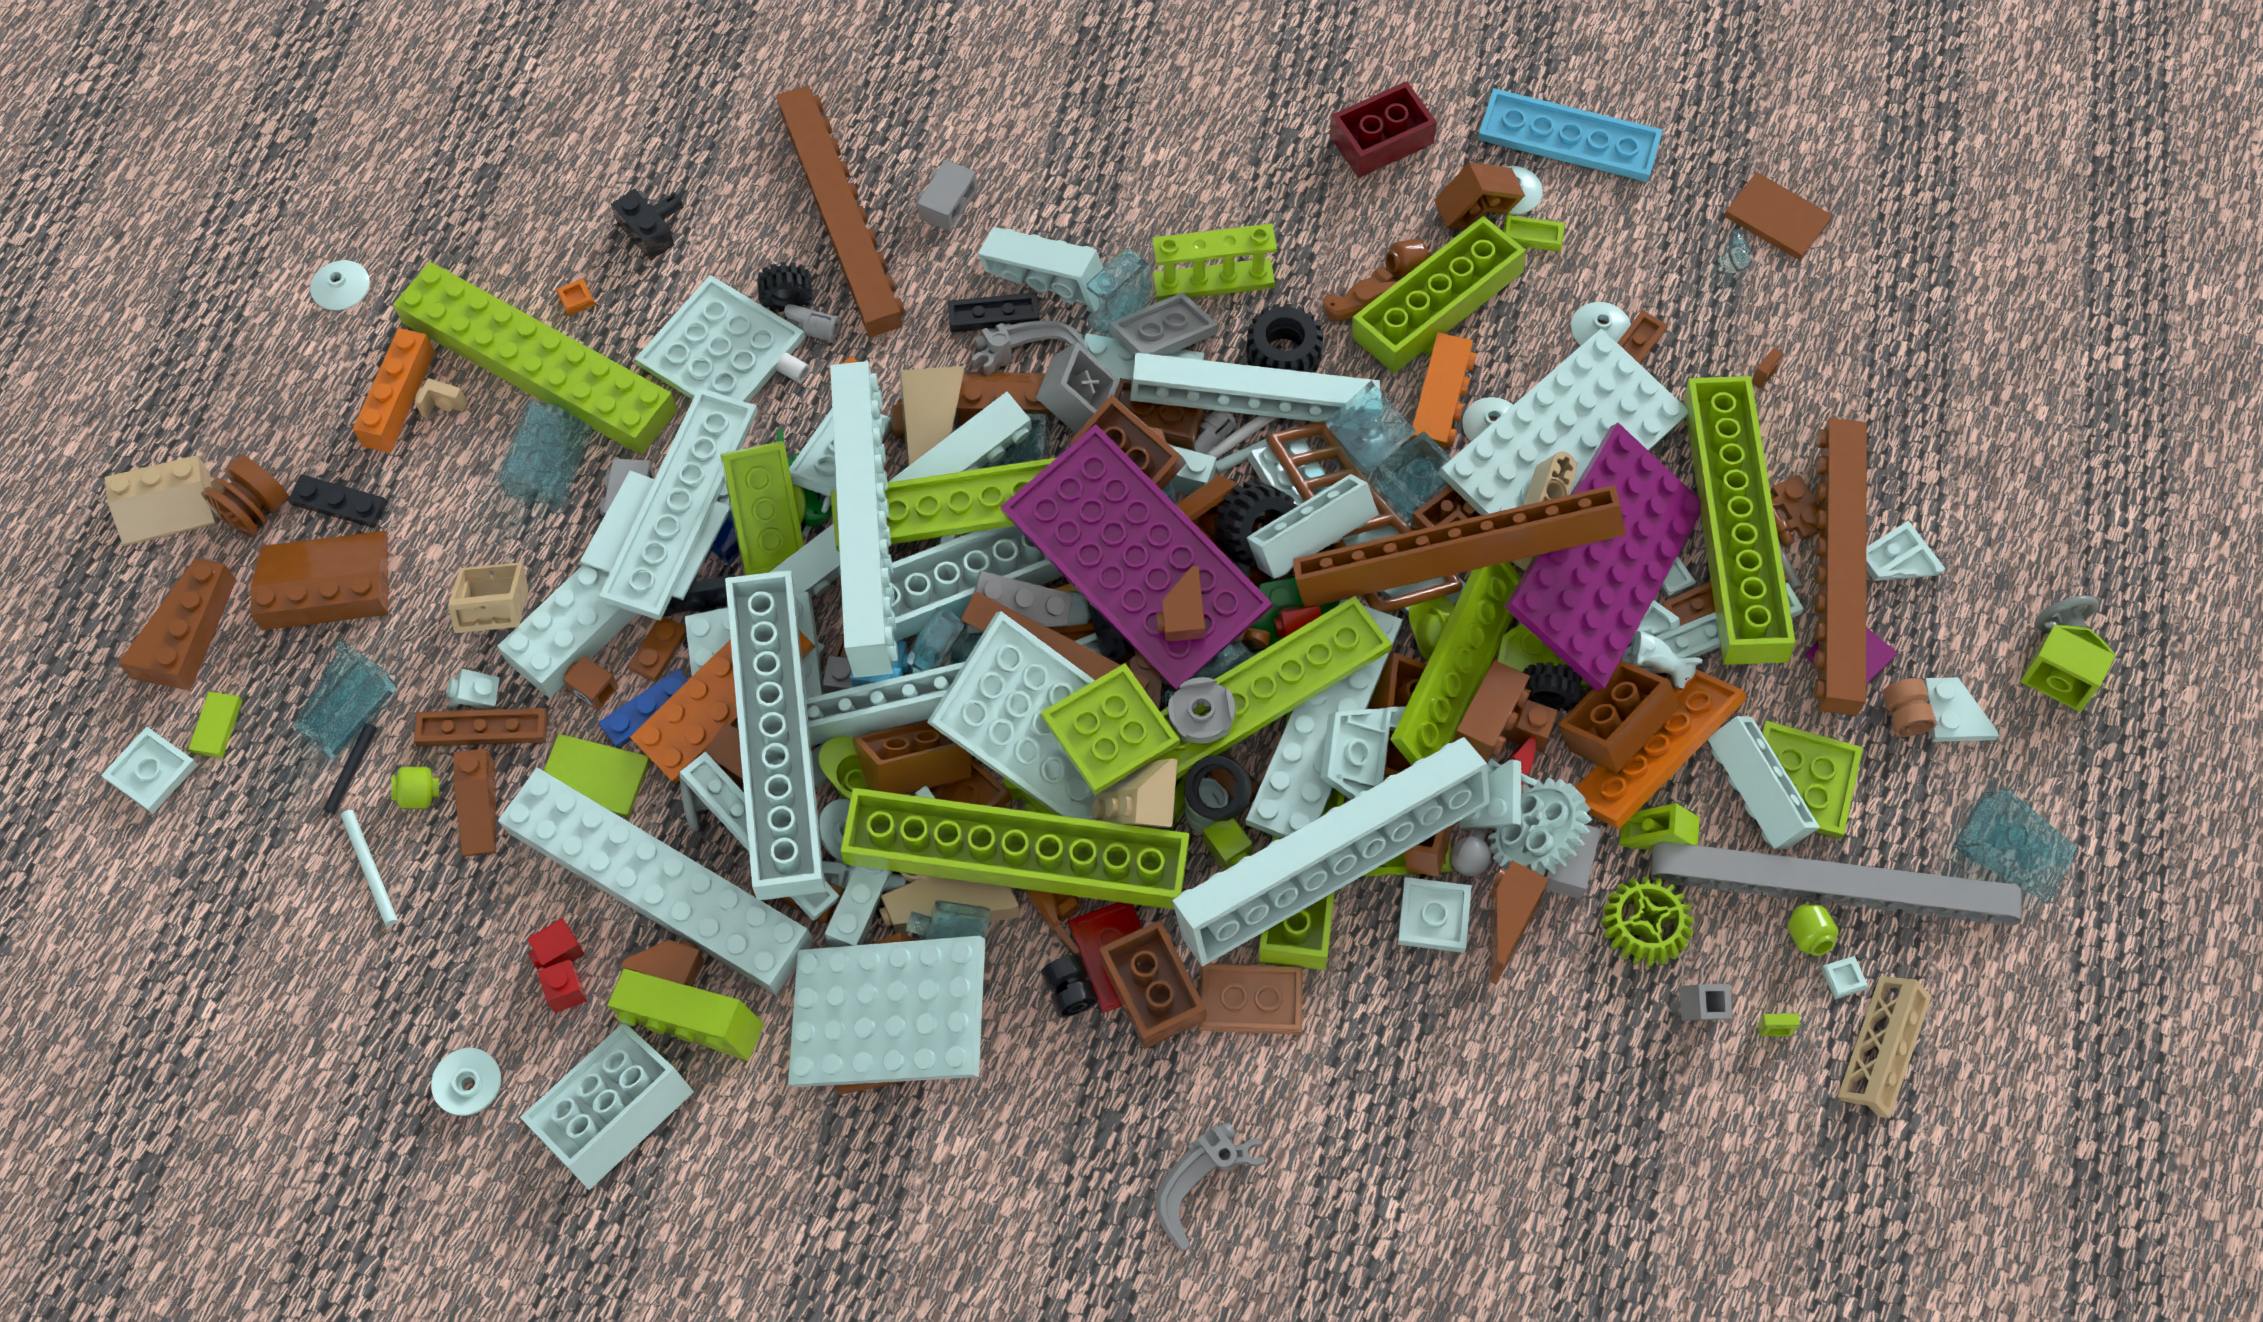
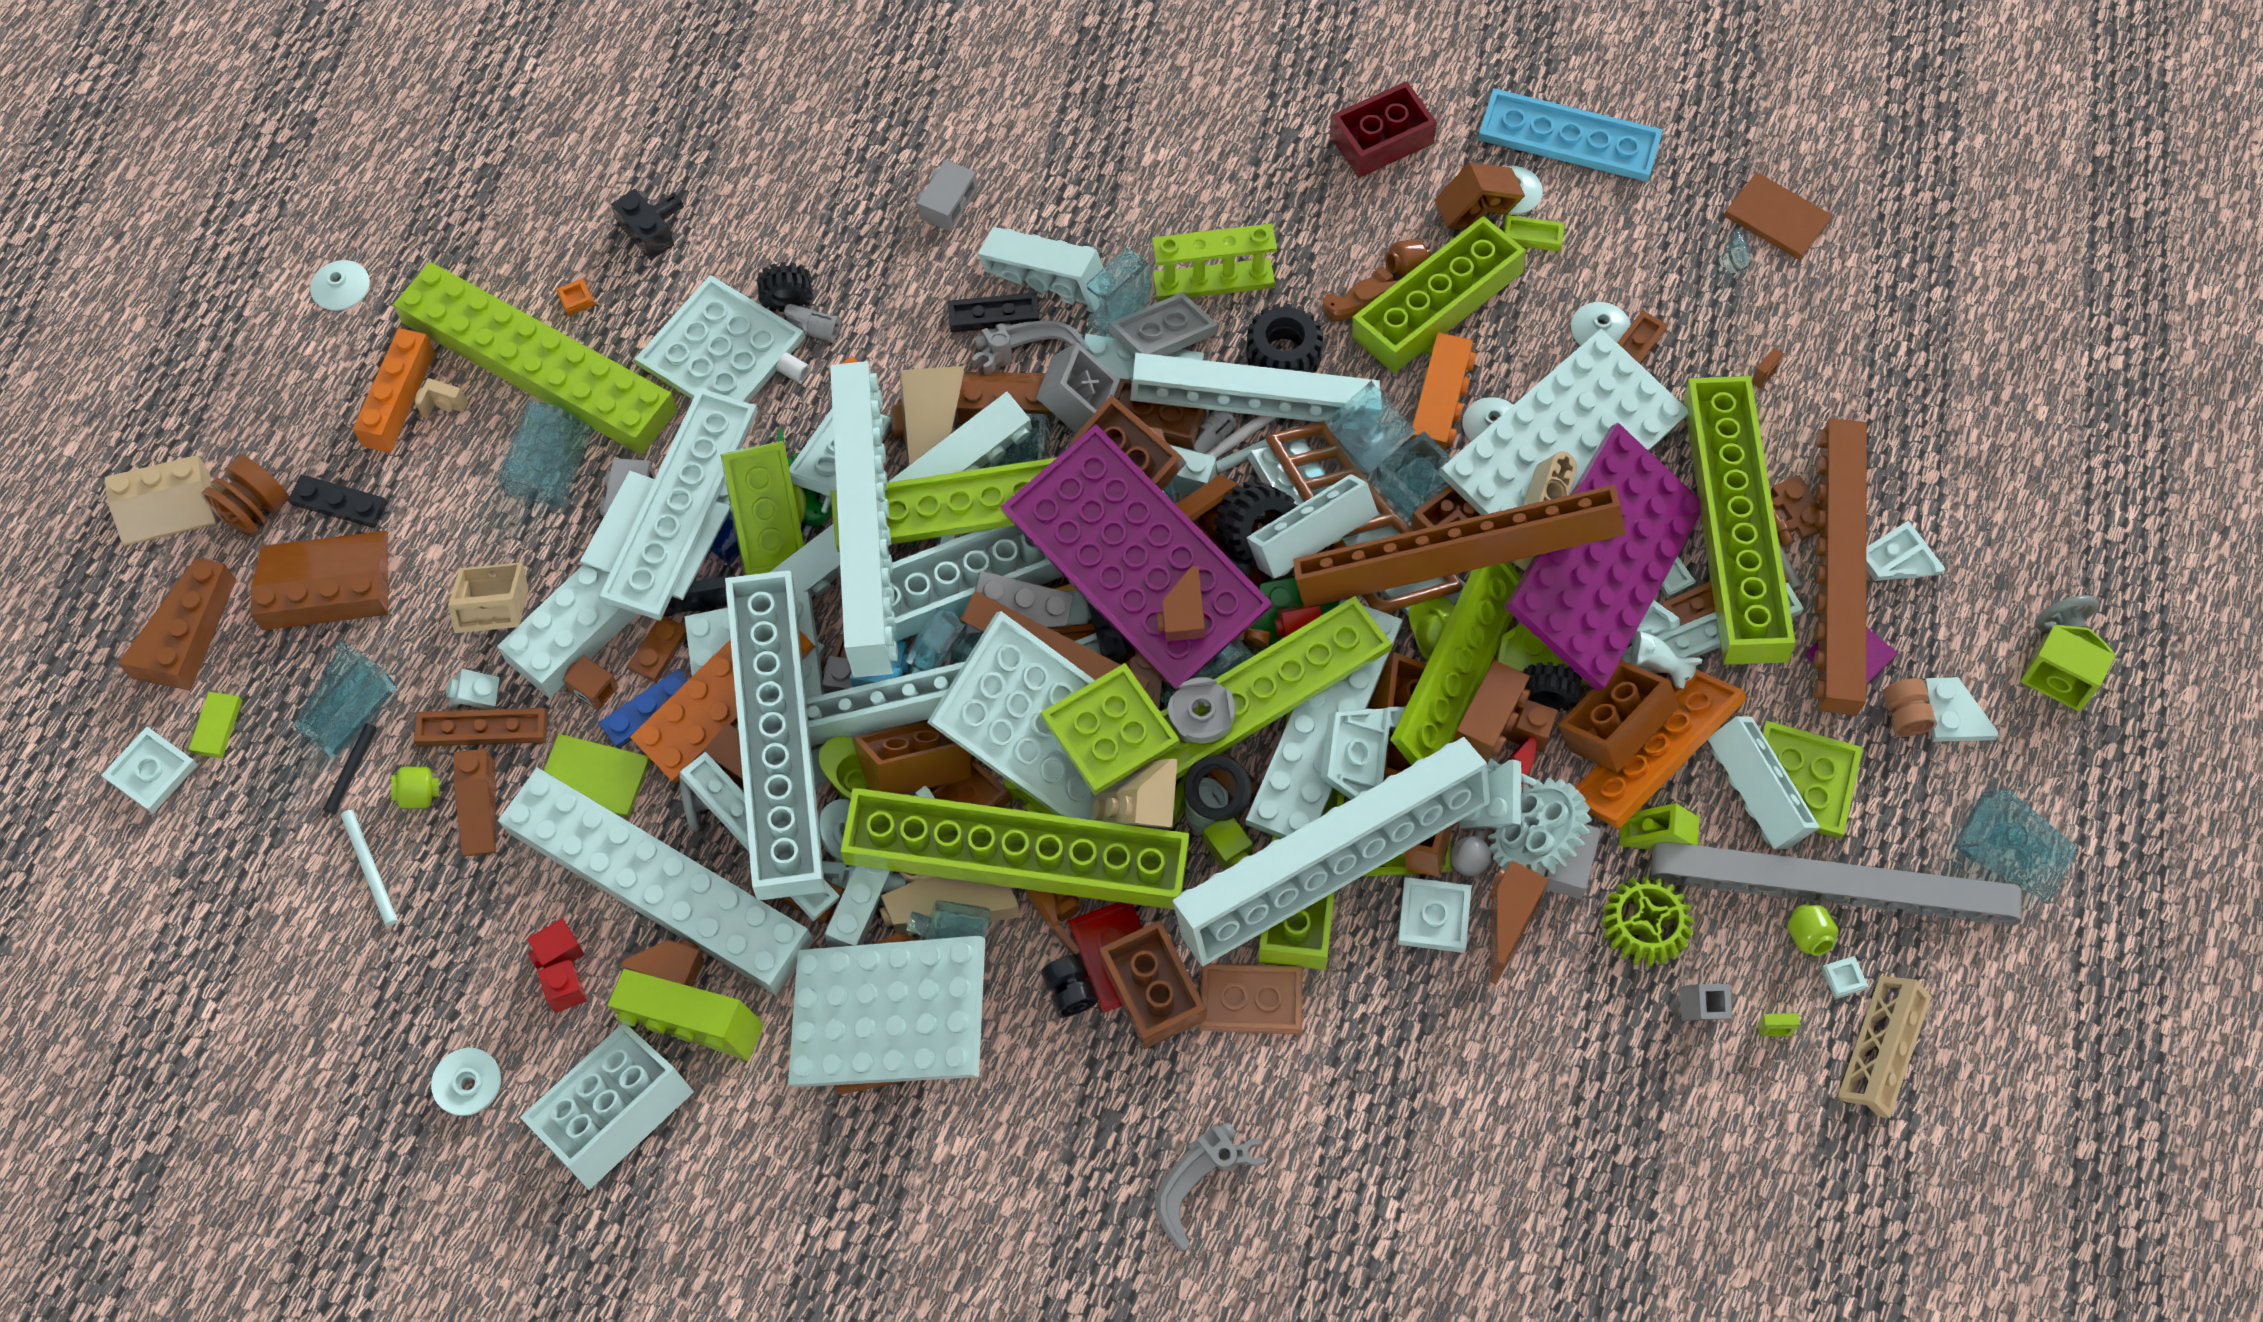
(840, 212): dark orange brick -> none

